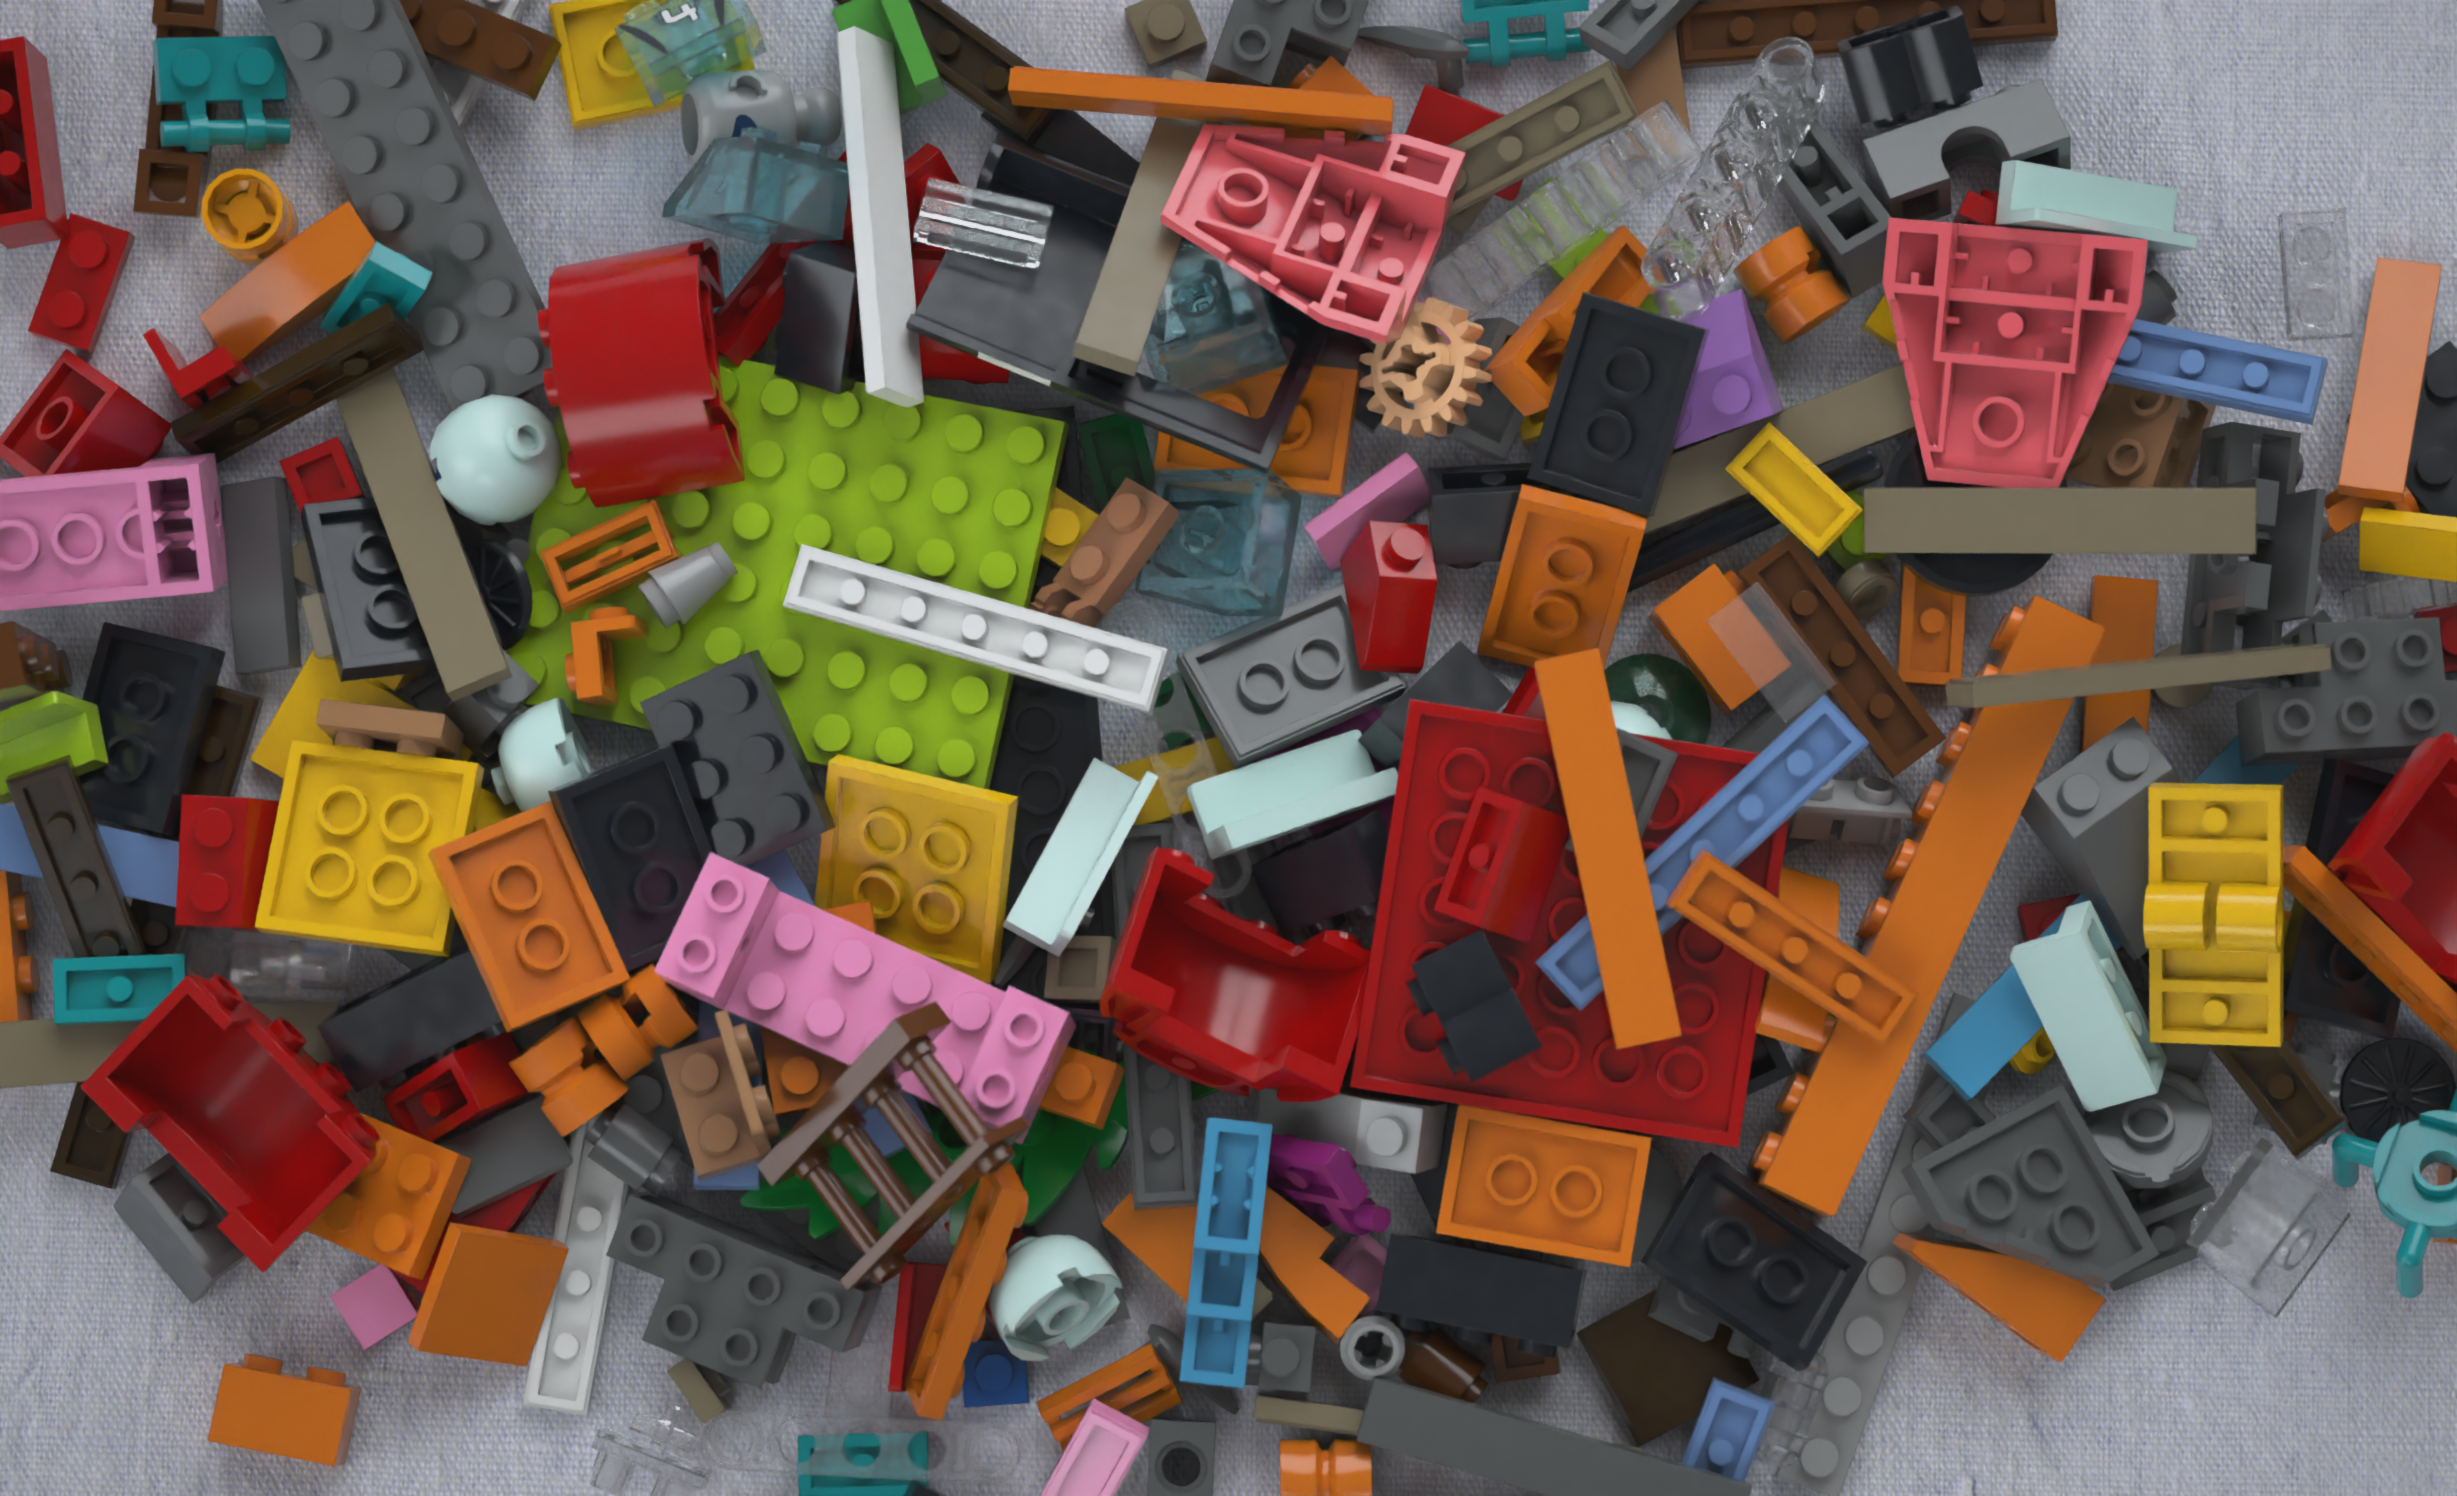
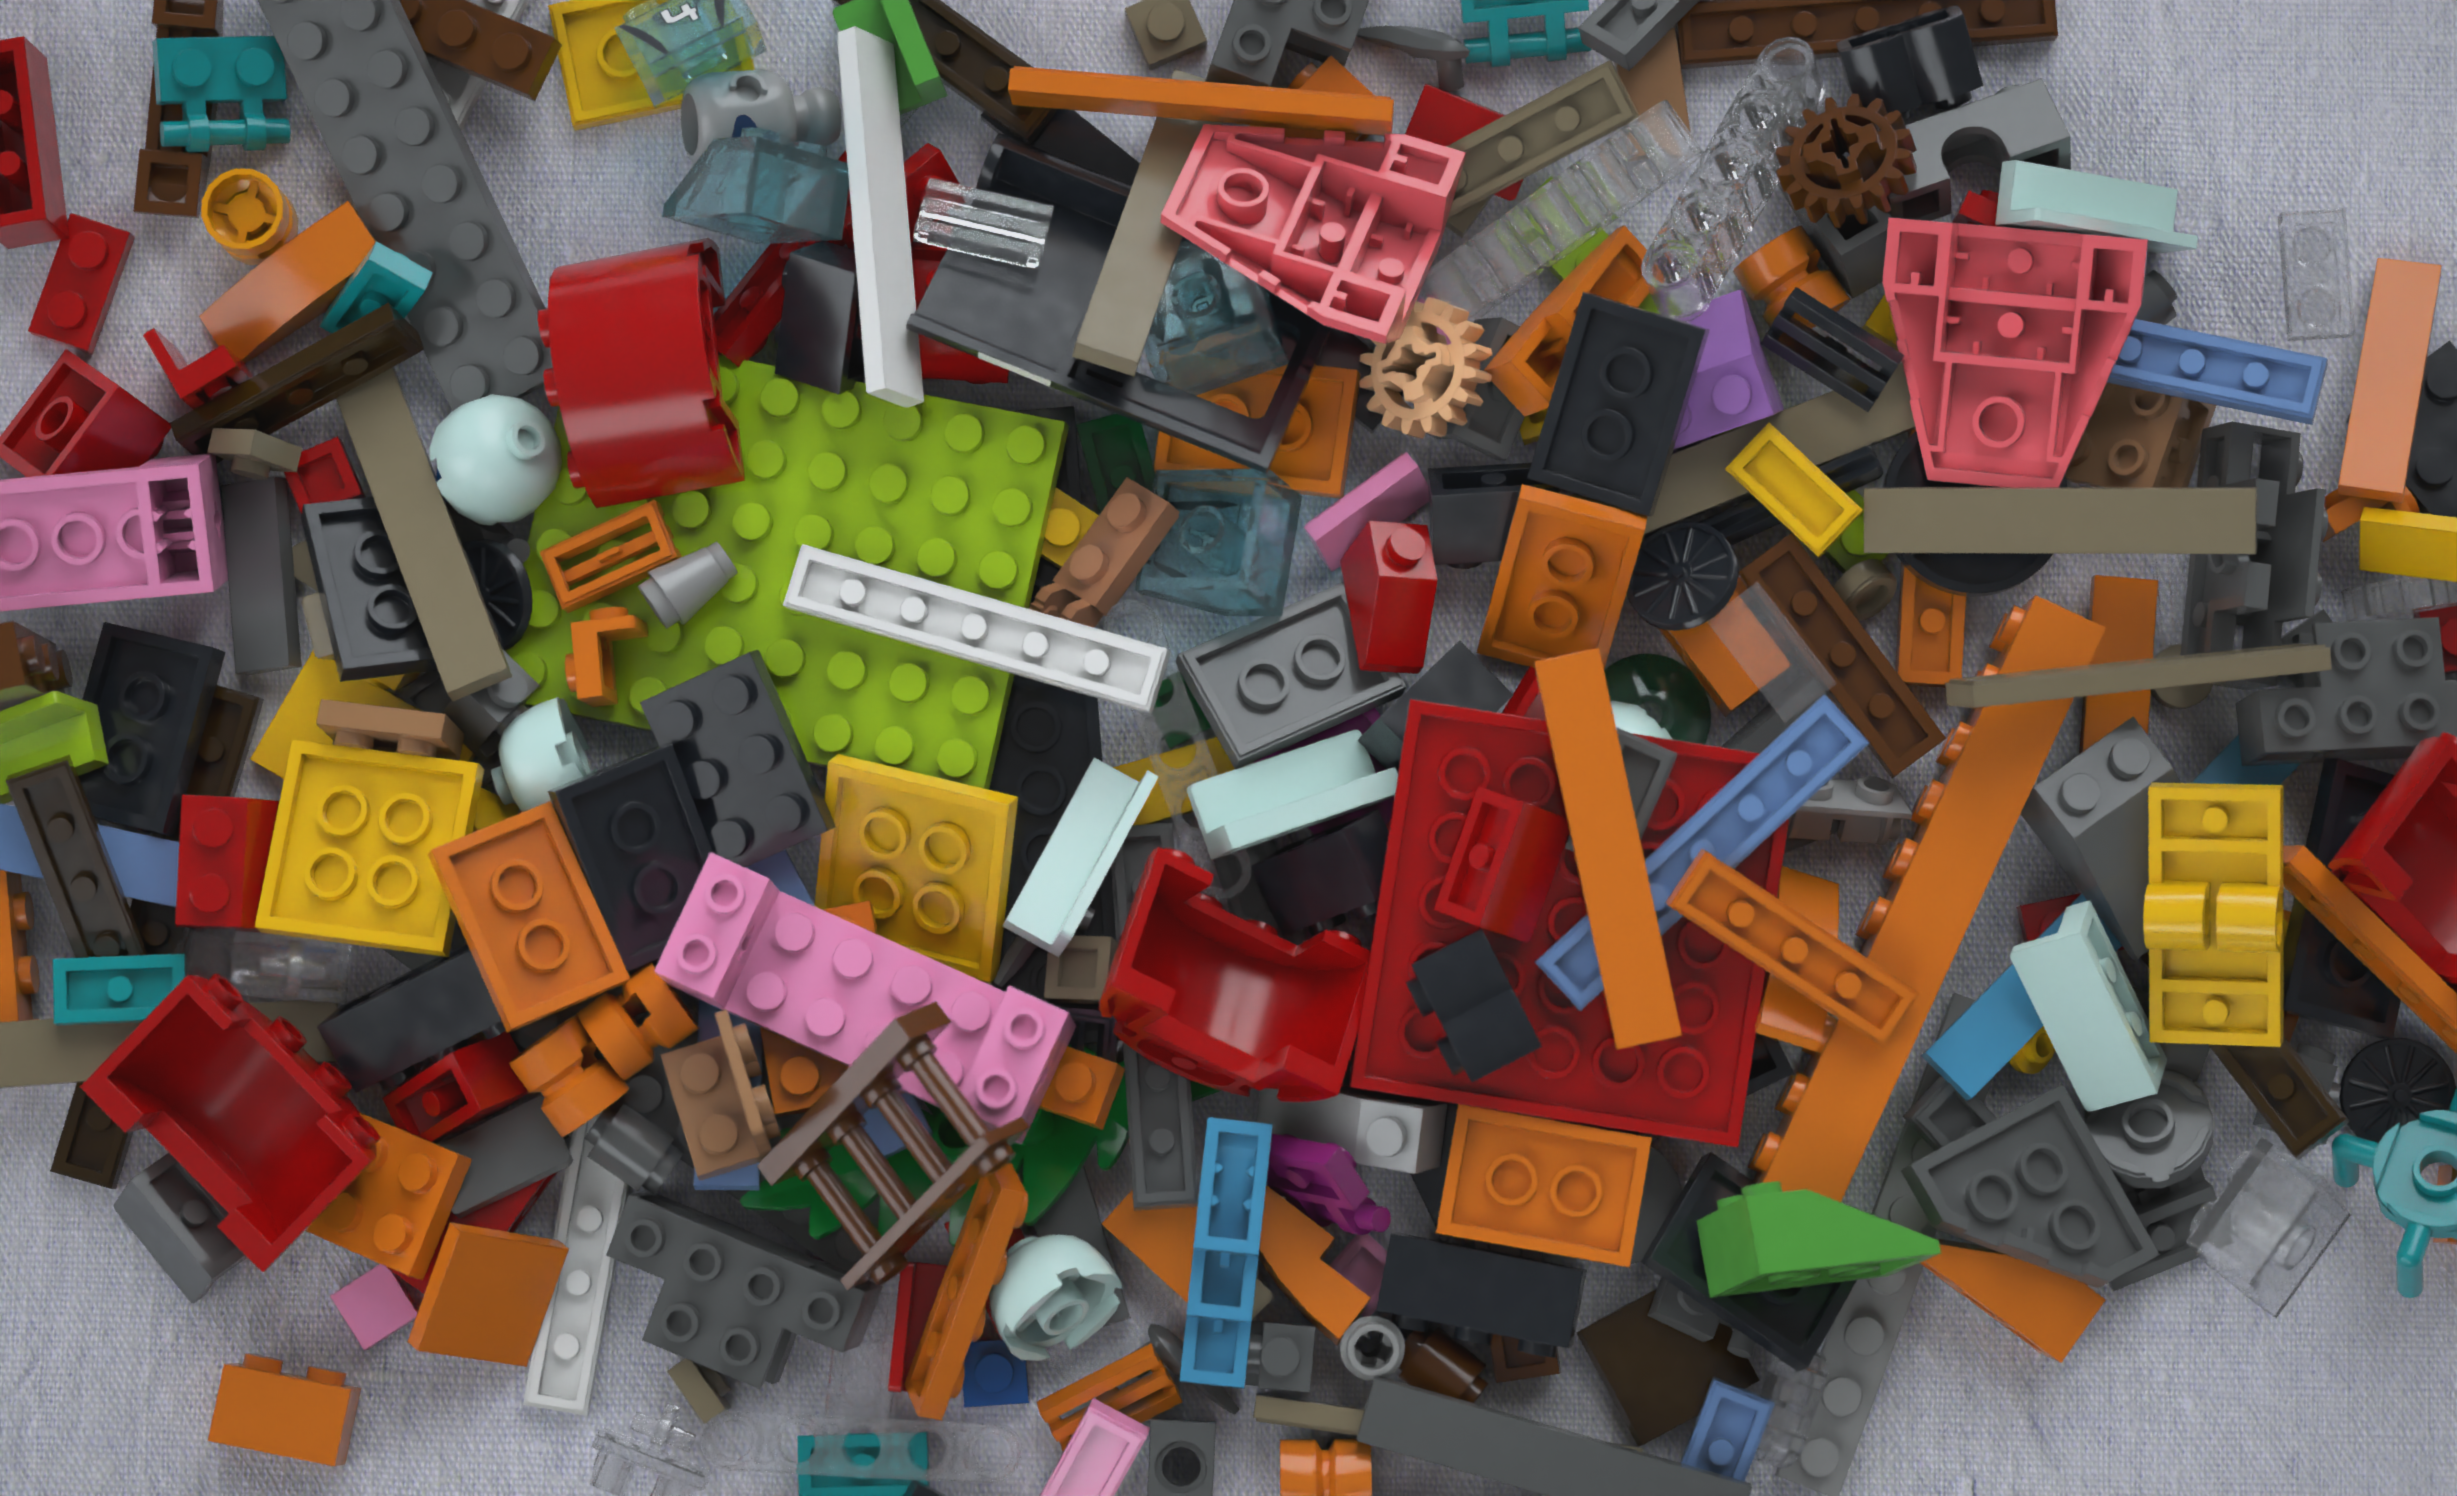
(254, 452): none -> dark tan plate
(1683, 576): none -> black wheel
(1799, 1241): none -> bright green slope
(1825, 357): none -> black tile
(1877, 160): none -> reddish brown gear

